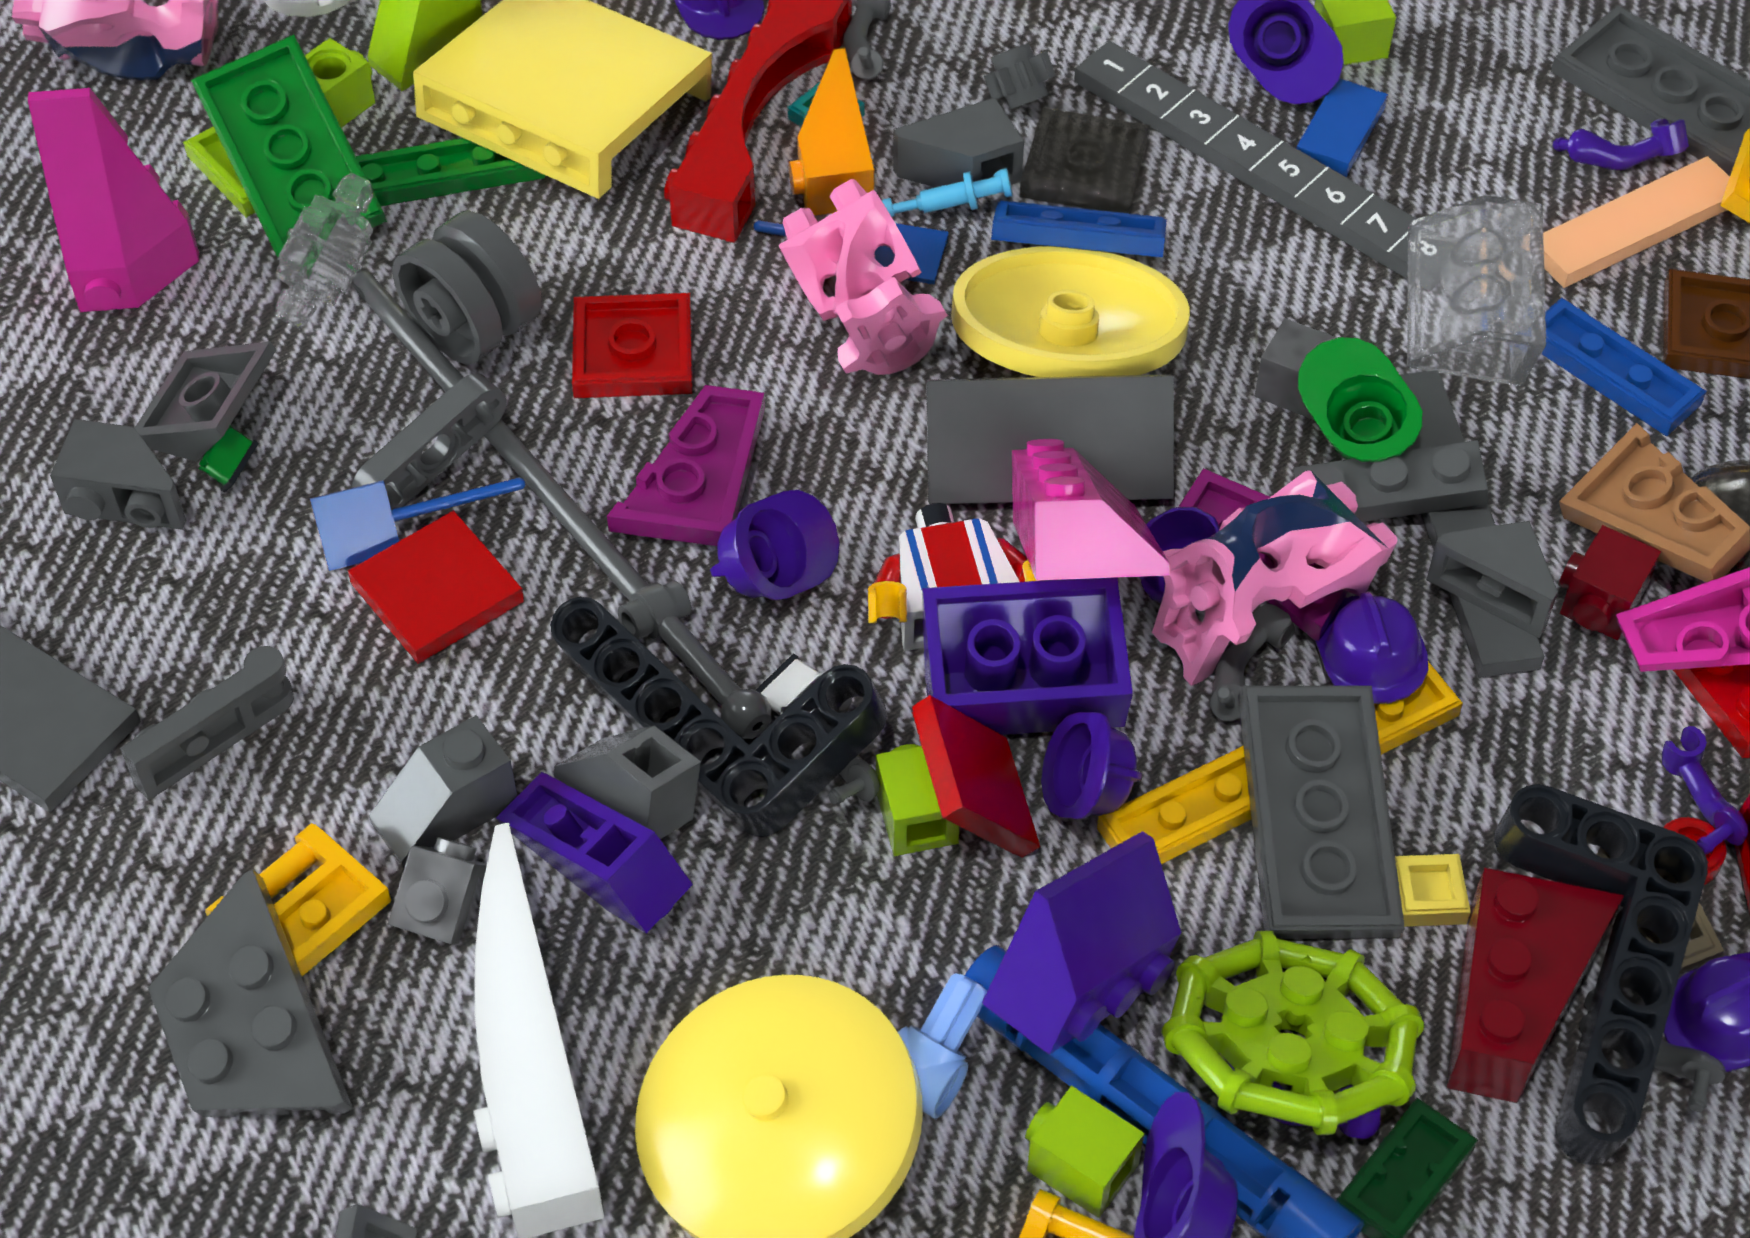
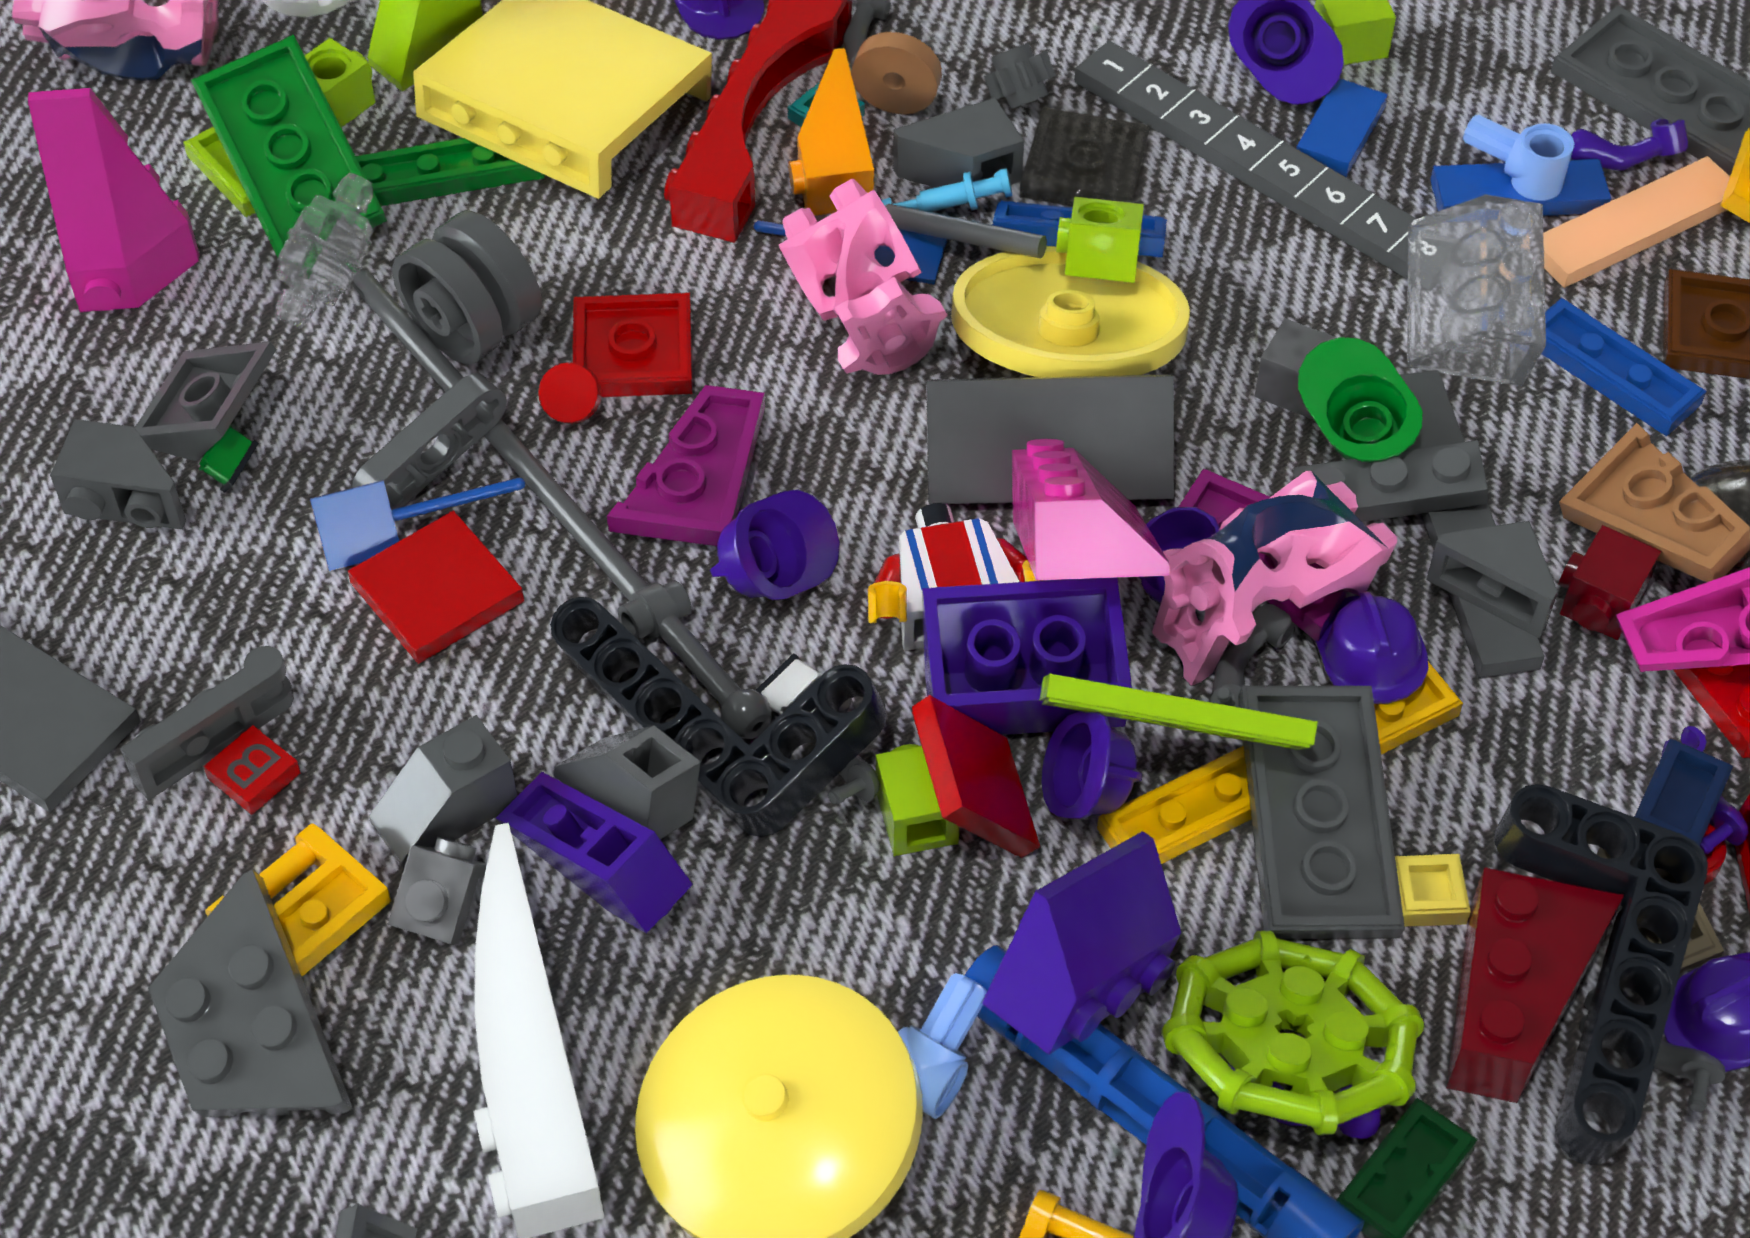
(252, 769): none -> red tile
(569, 393): none -> red tile
(899, 53): none -> medium nougat piece
(968, 231): none -> dark grey bar
(1083, 1150): lime brick -> none
(1101, 239): none -> lime brick
(1178, 712): none -> lime tile
(1534, 158): none -> light blue axle
(1581, 191): none -> blue tile
(1684, 790): none -> dark blue tile

